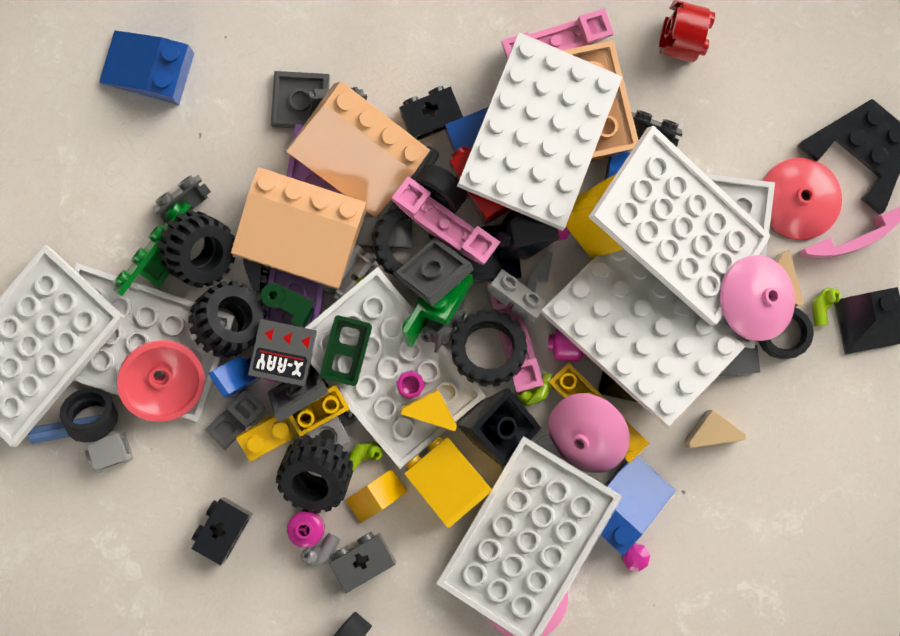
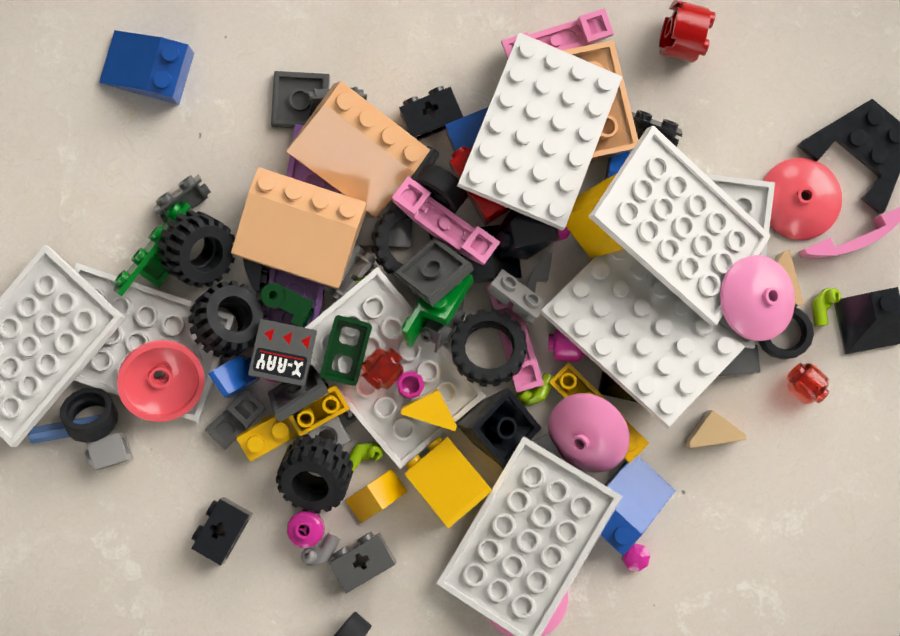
(382, 368): none -> clear red head
(808, 383): none -> clear red head

